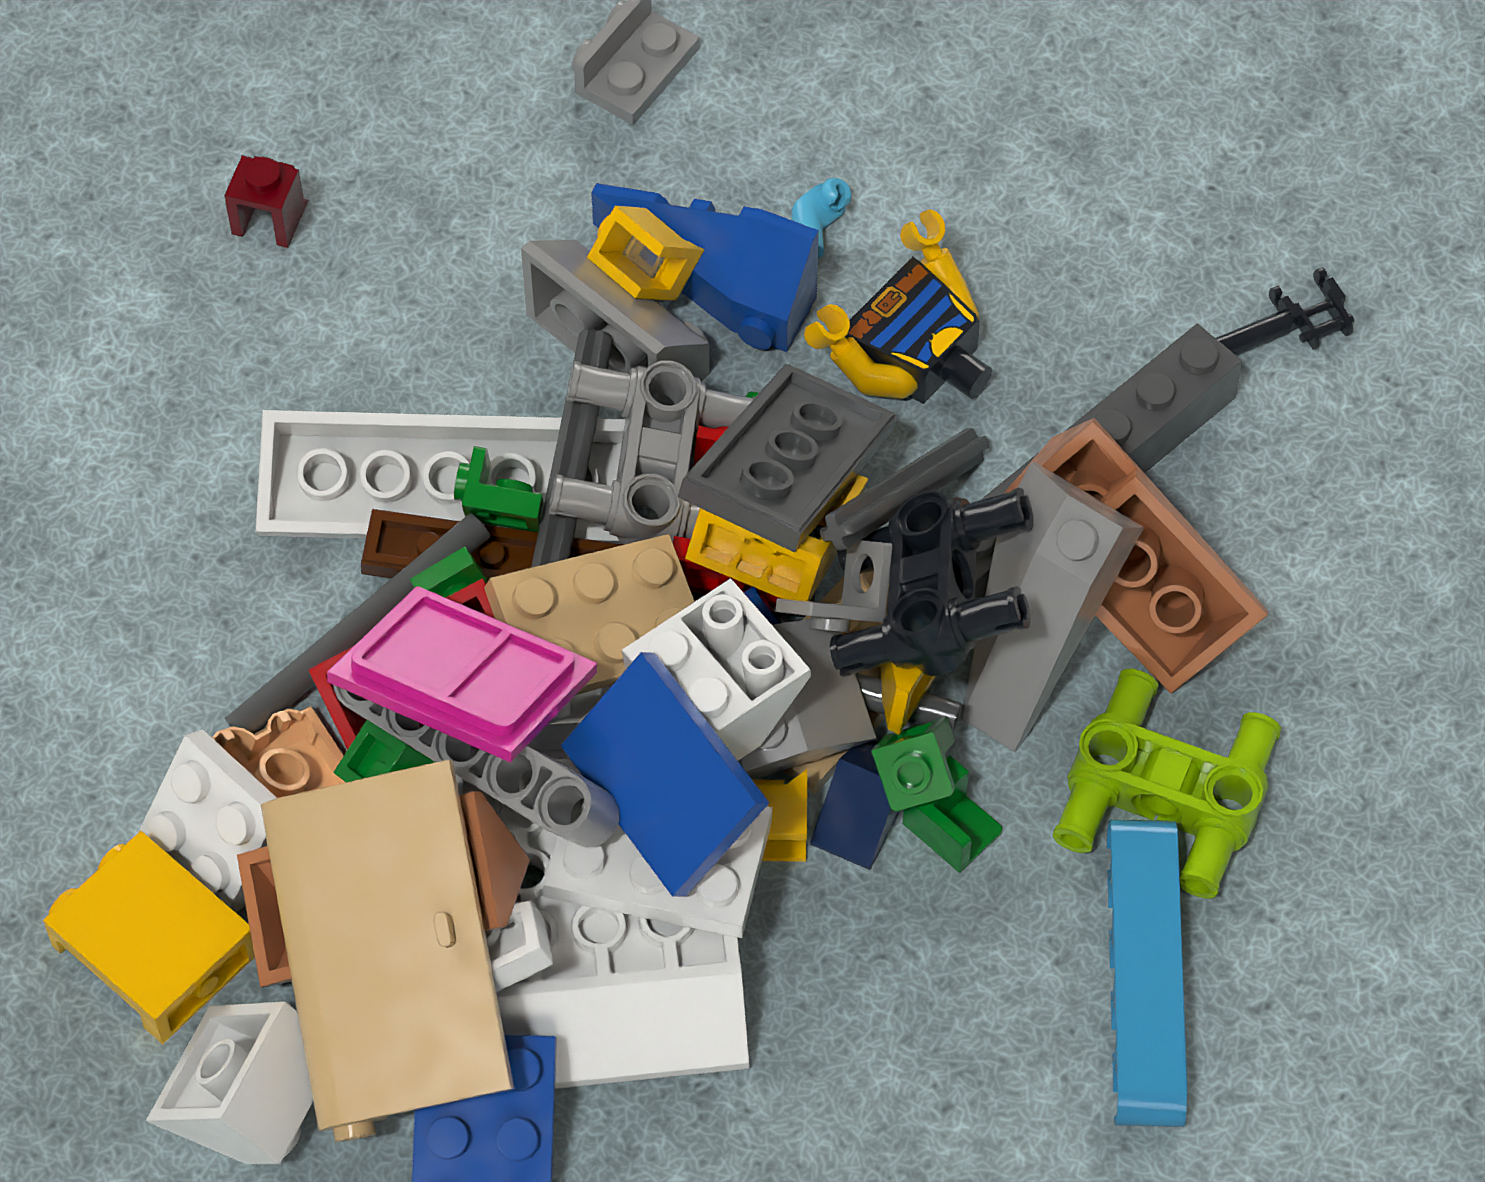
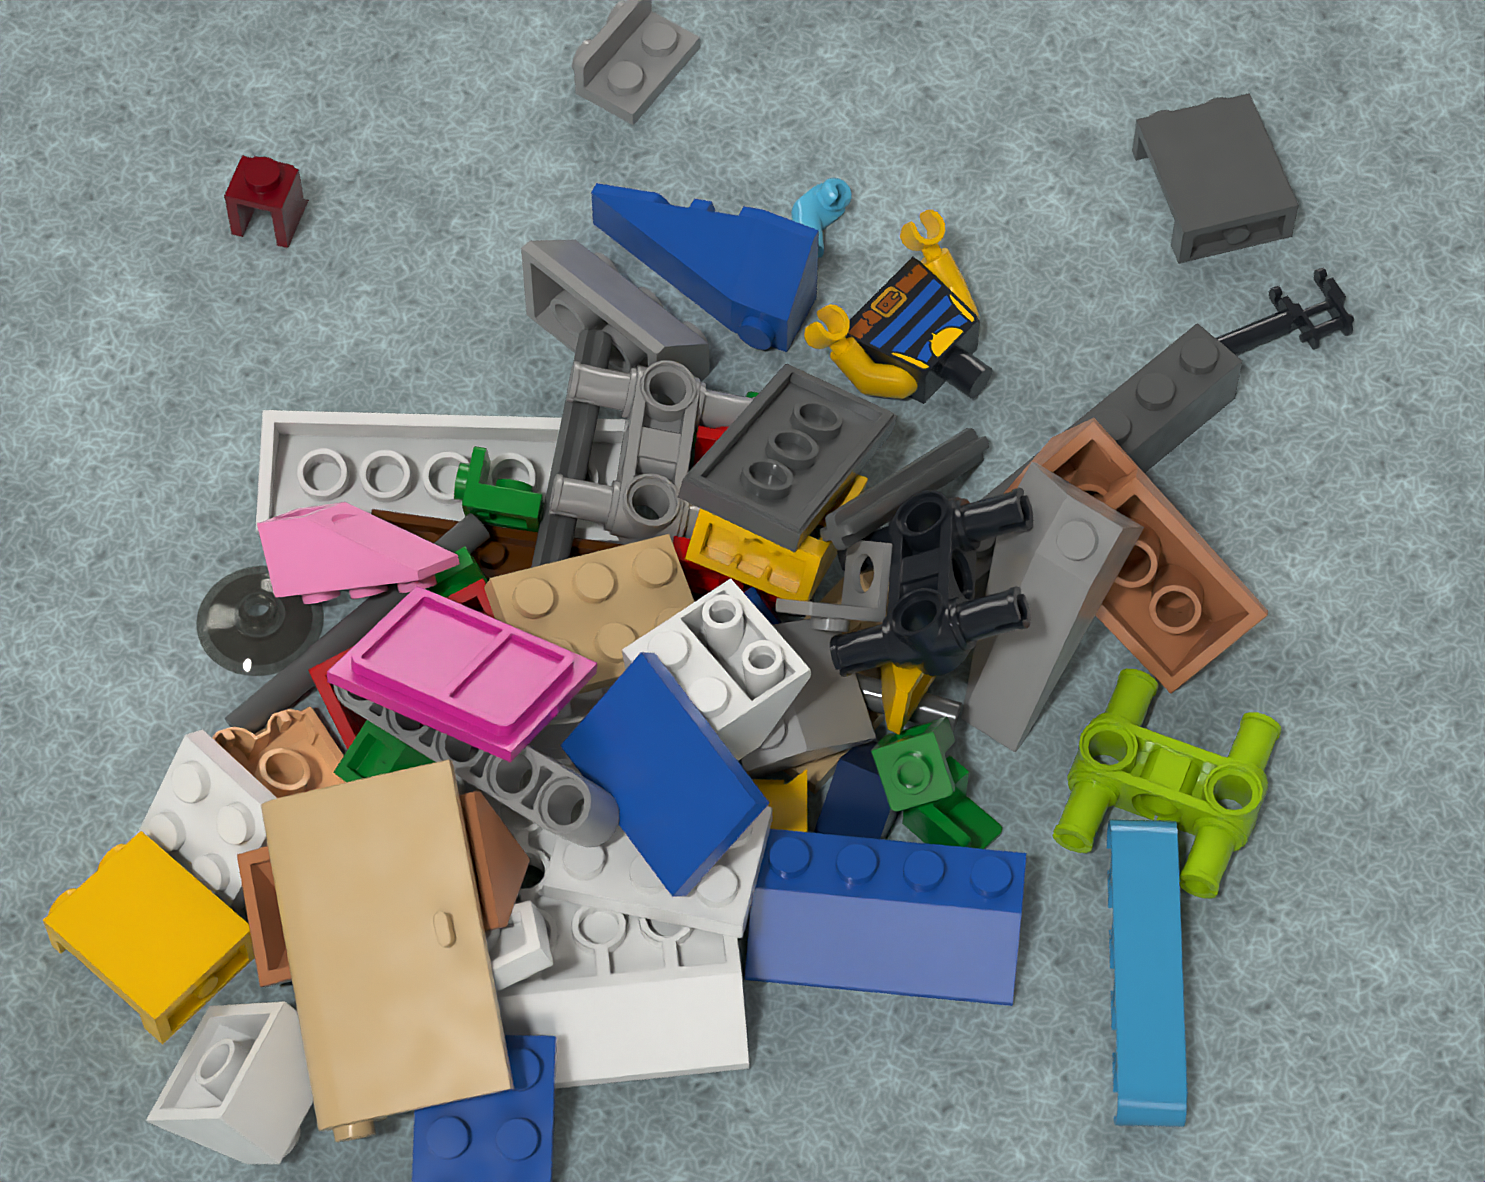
(249, 642): none -> clear smoke dish
(342, 548): none -> bright pink slope
(643, 254): yellow window -> none
(887, 917): none -> slope
(1217, 176): none -> dark grey panel

